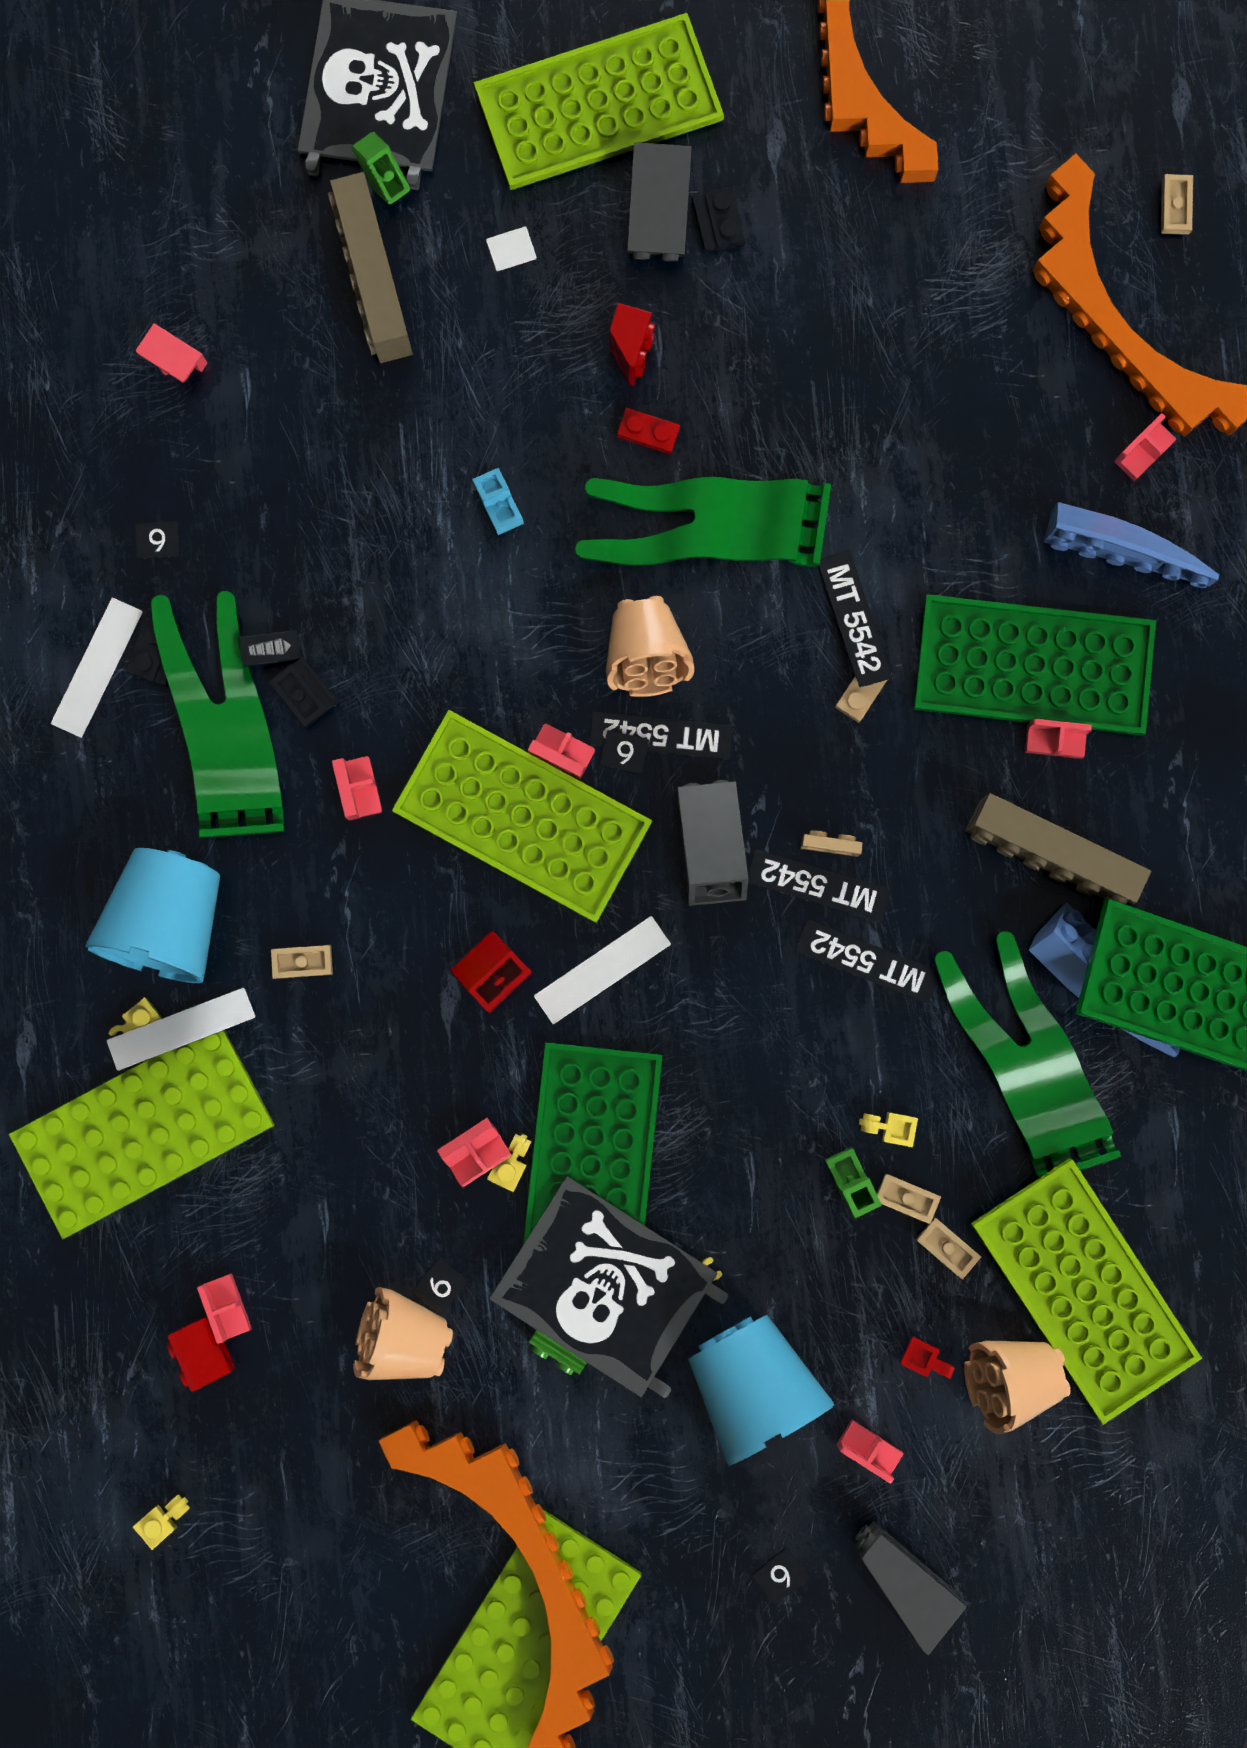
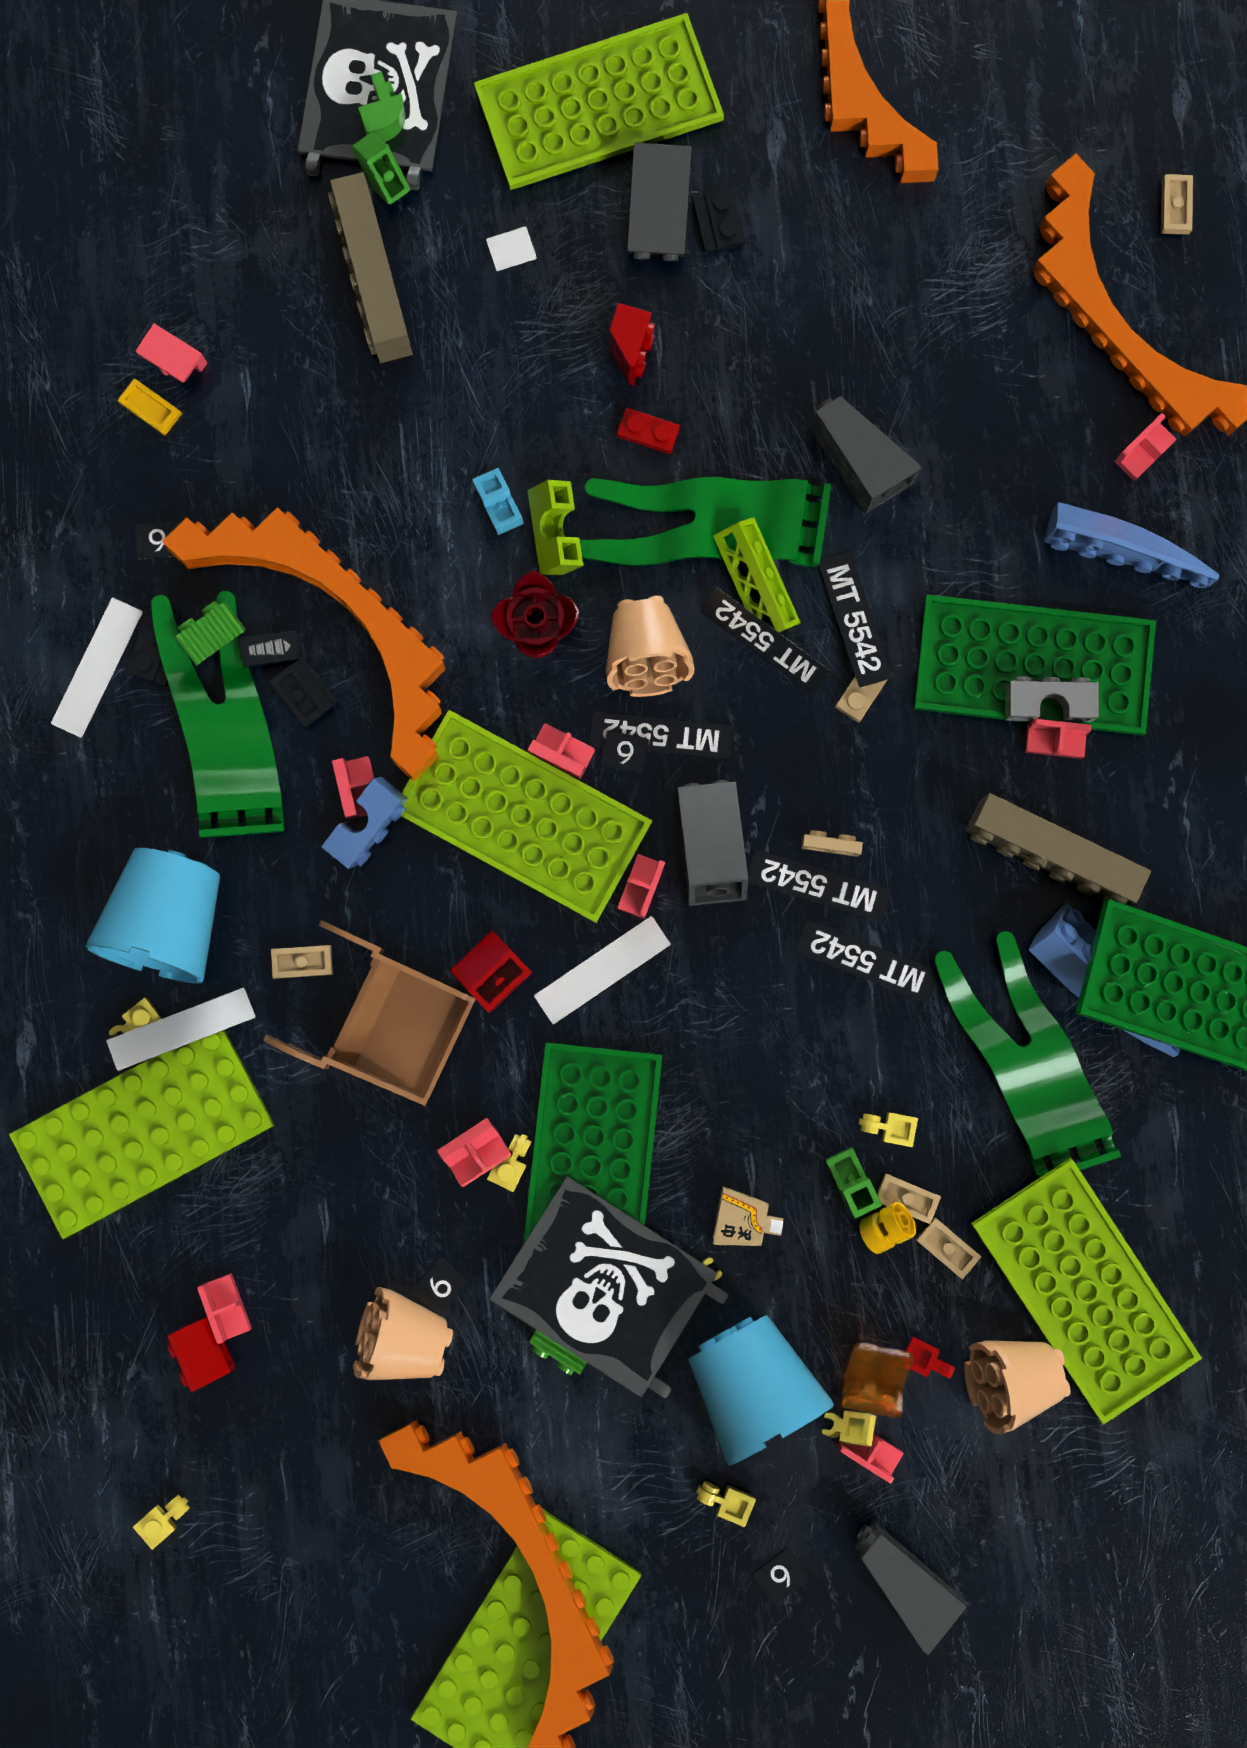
(149, 407): none -> yellow tile
(210, 632): none -> bright green brick
(287, 549): none -> orange arch
(382, 805): none -> medium blue arch
(387, 114): none -> bright green brick
(396, 1028): none -> medium nougat piece
(535, 594): none -> dark red brick
(548, 508): none -> lime arch
(641, 886): none -> coral panel
(733, 1505): none -> light yellow plate
(743, 1220): none -> tan torso
(762, 569): none -> lime fence
(765, 641): none -> black sticker
(853, 1429): none -> light yellow plate
(862, 454): none -> dark grey slope
(875, 1380): none -> clear orange bracket
(887, 1228): none -> yellow wheel
(1077, 698): none -> light grey arch

